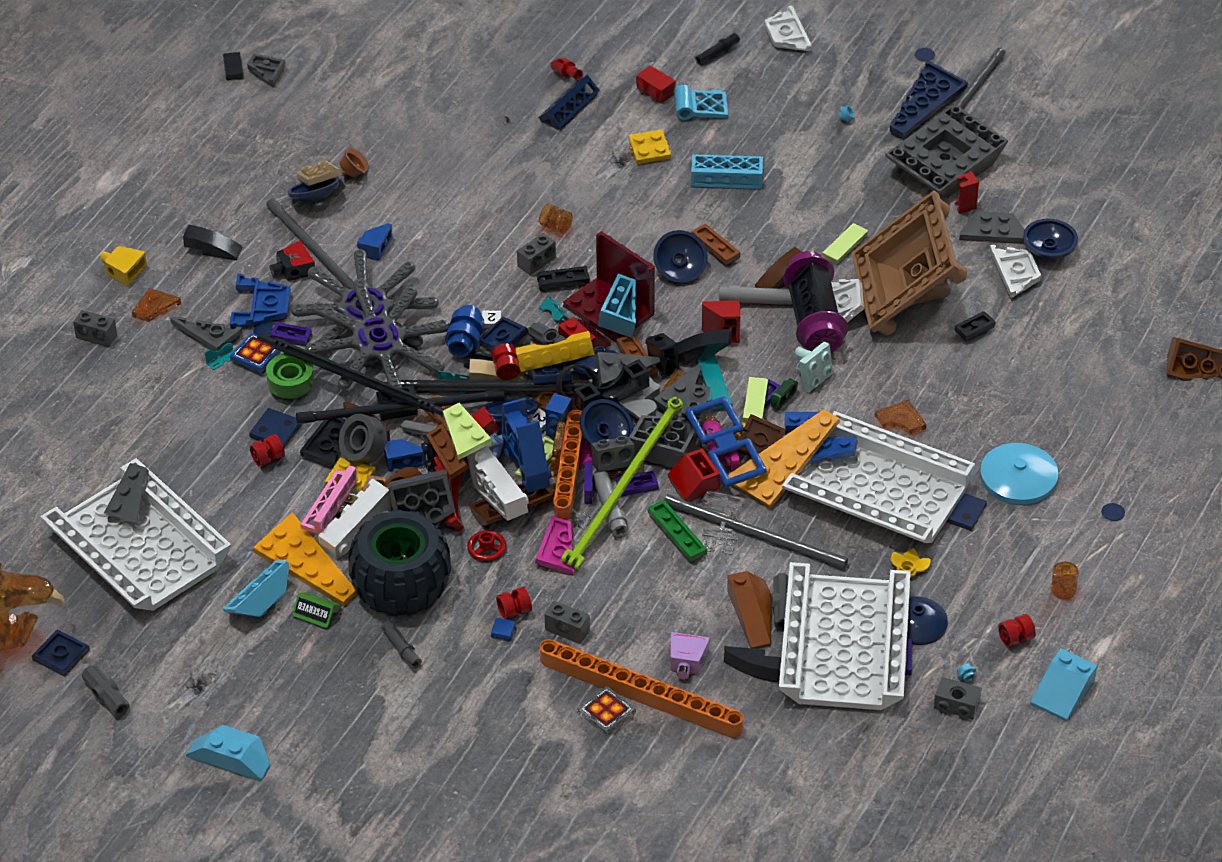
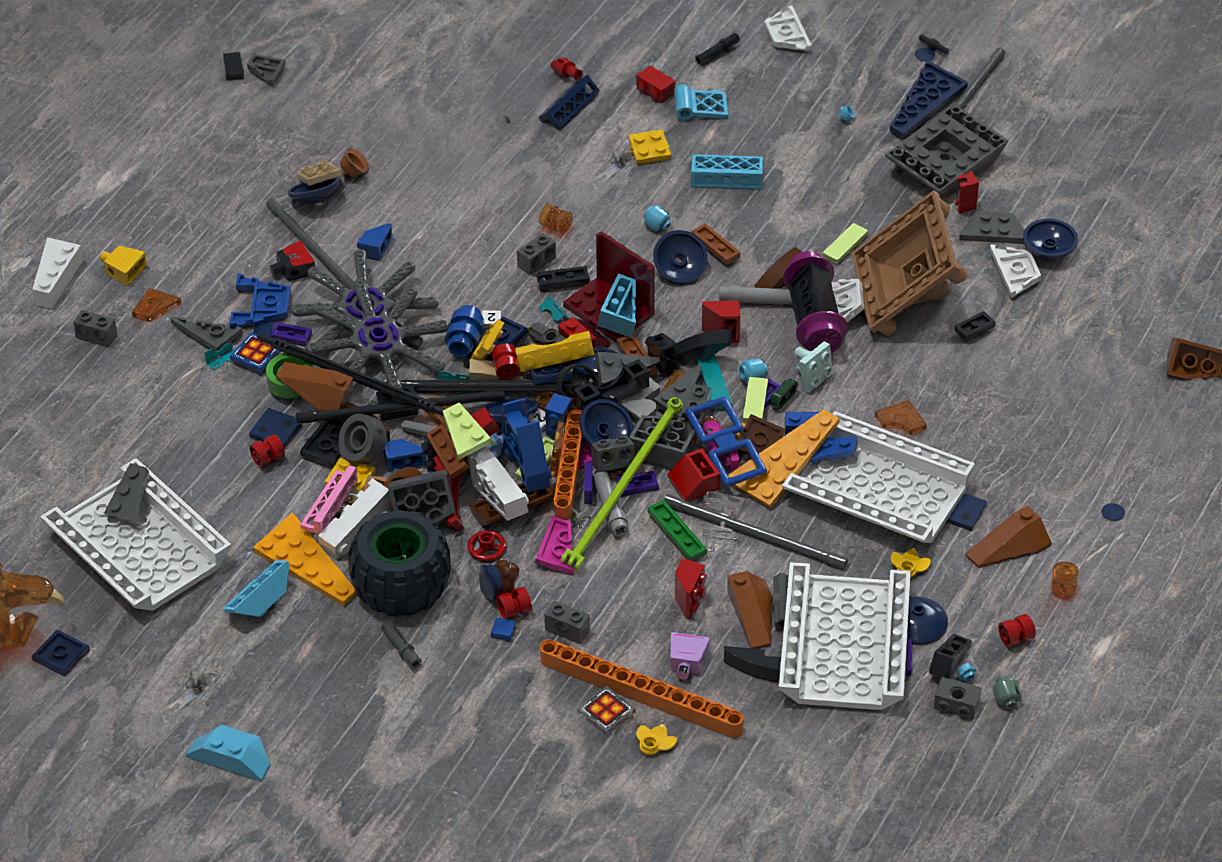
(56, 269): none -> white wedge
(105, 690): dark grey piece -> none
(211, 243): black slope -> none
(315, 609): panel -> none
(319, 386): none -> dark orange wedge
(487, 343): none -> yellow plate
(497, 578): none -> piece
(656, 738): none -> yellow plate
(657, 218): none -> medium azure head
(689, 586): none -> red slope
(752, 368): none -> medium azure head
(933, 44): none -> black bar
(949, 656): none -> black slope
(1007, 691): none -> sand green head
(1015, 536): none -> dark orange wedge
(1019, 473): medium azure dish -> none
(1064, 684): medium azure slope -> none

